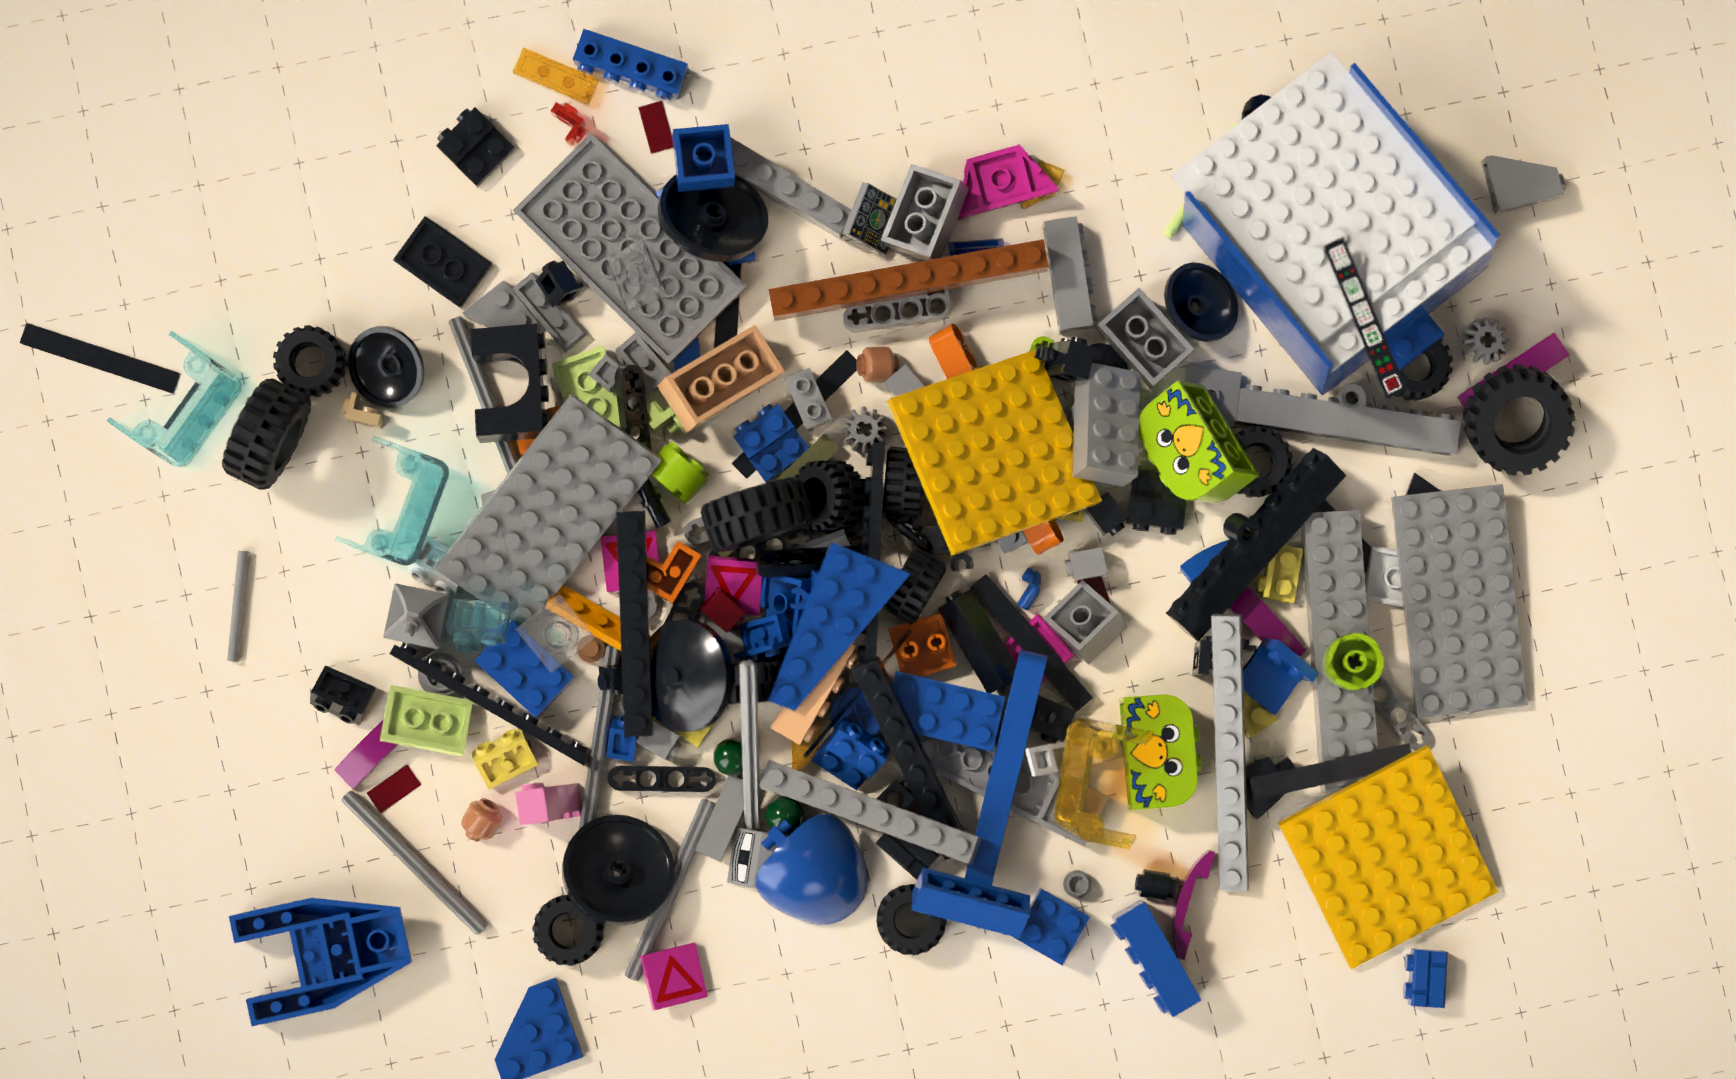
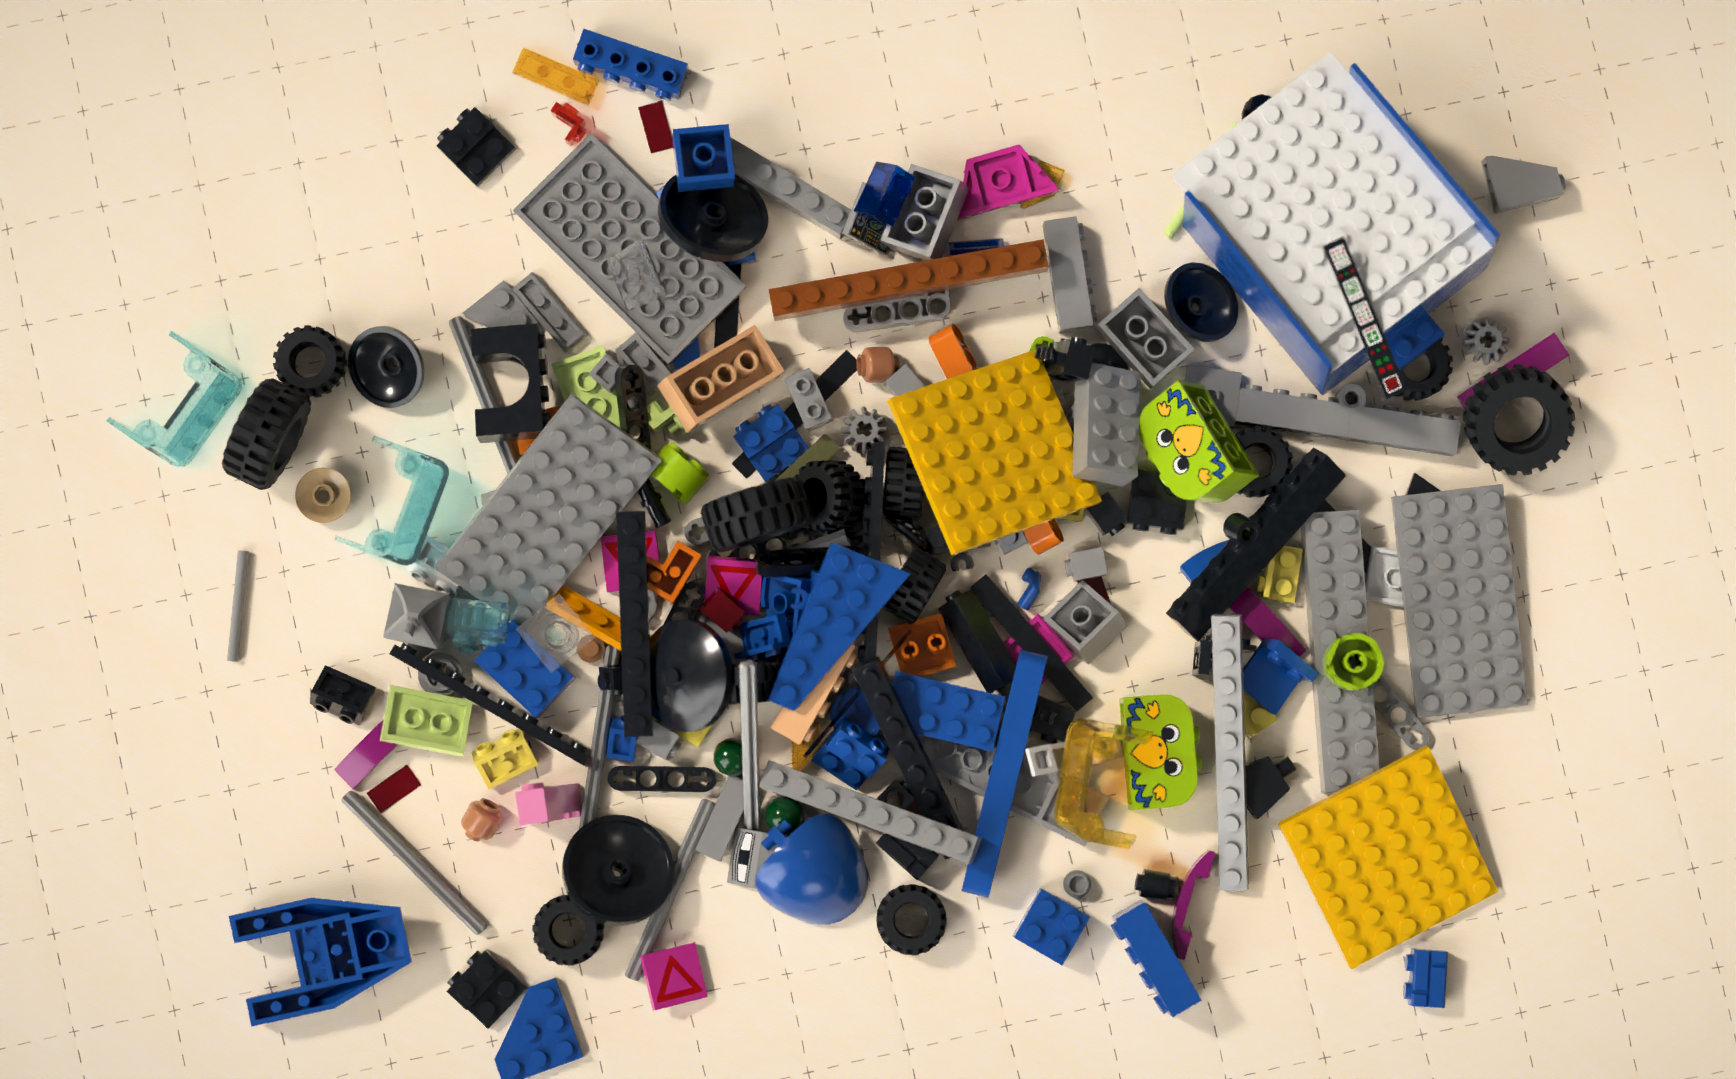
(99, 358): black sticker -> none
(312, 485): none -> tan dish
(366, 416): tan bracket -> none
(442, 262): black tile -> none
(485, 987): none -> black plate
(558, 283): black brick -> none
(884, 194): none -> clear blue brick
(968, 904): blue brick -> none
(1325, 772): black sticker -> none

